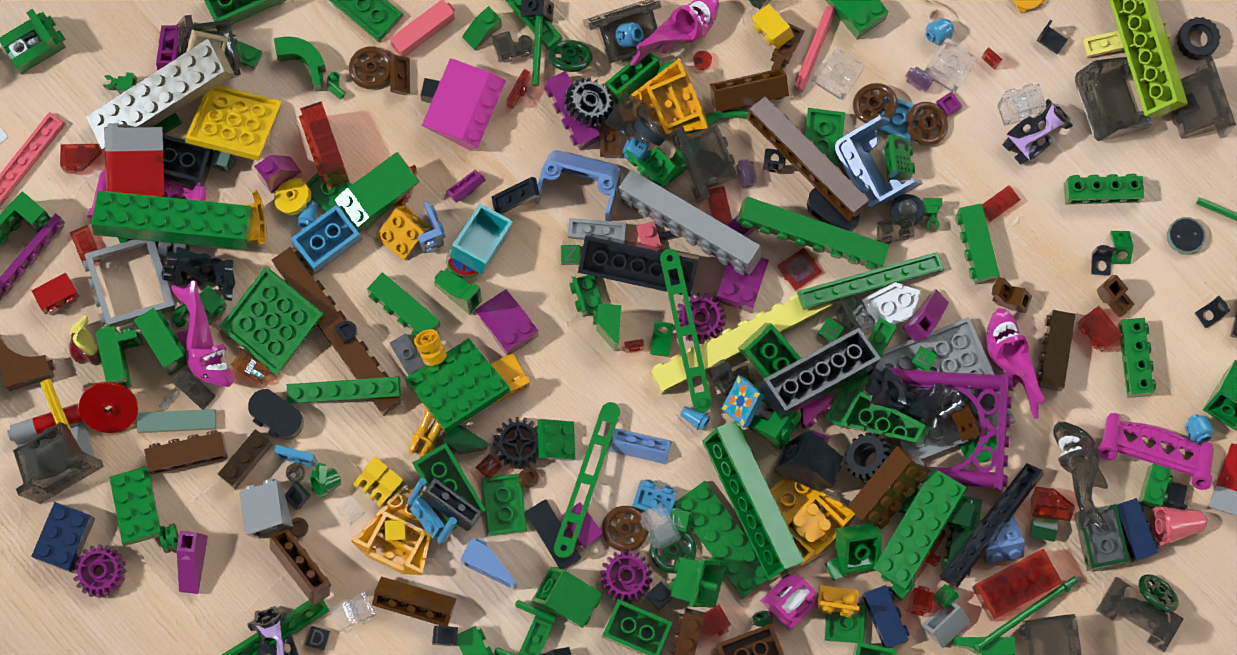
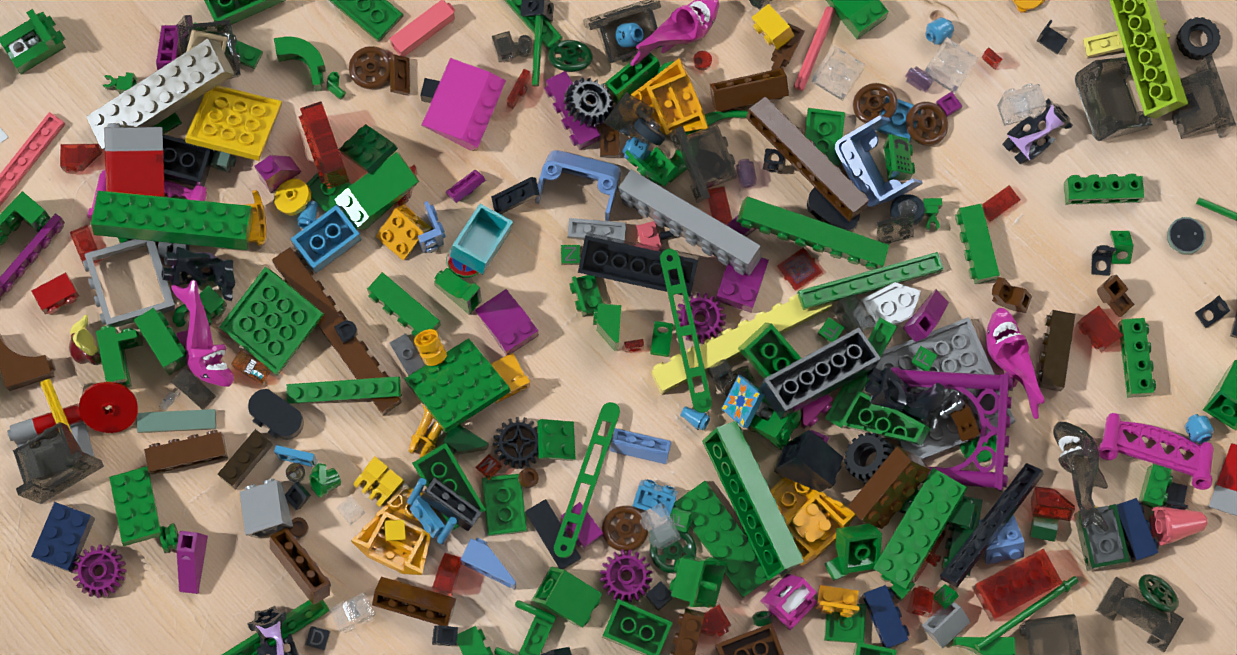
(368, 149): none -> dark green plate
(447, 574): none -> clear red slope
(482, 28): green slope -> none

